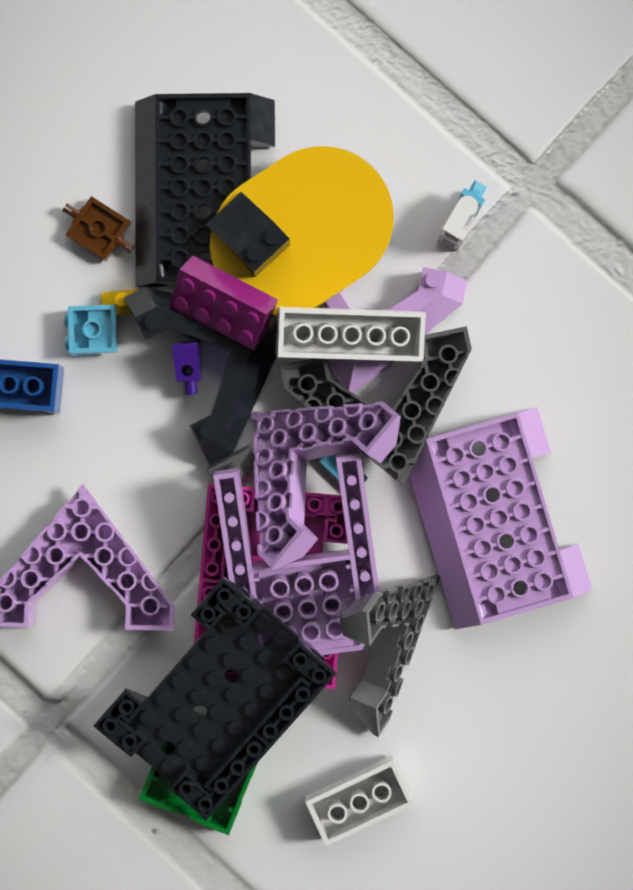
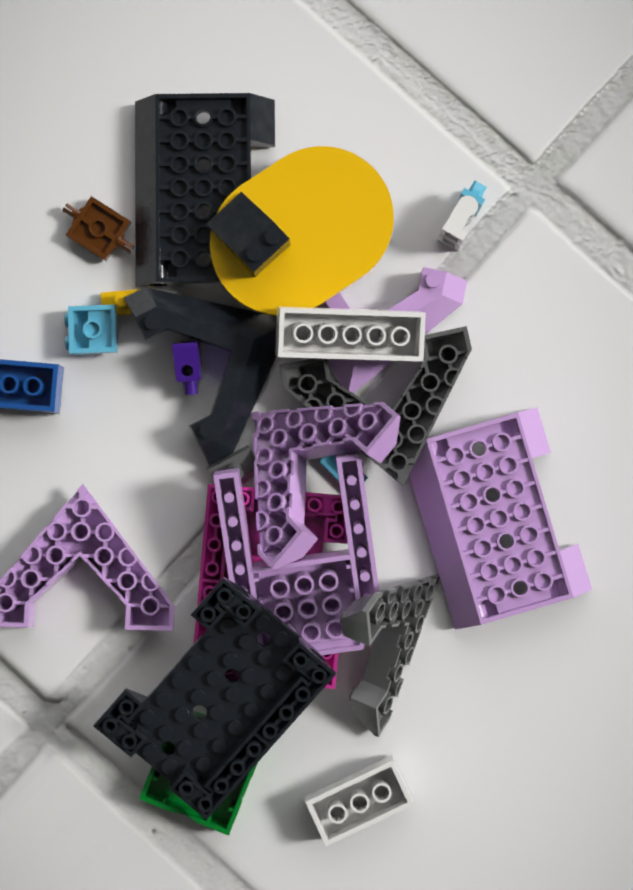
(223, 302): magenta brick -> none

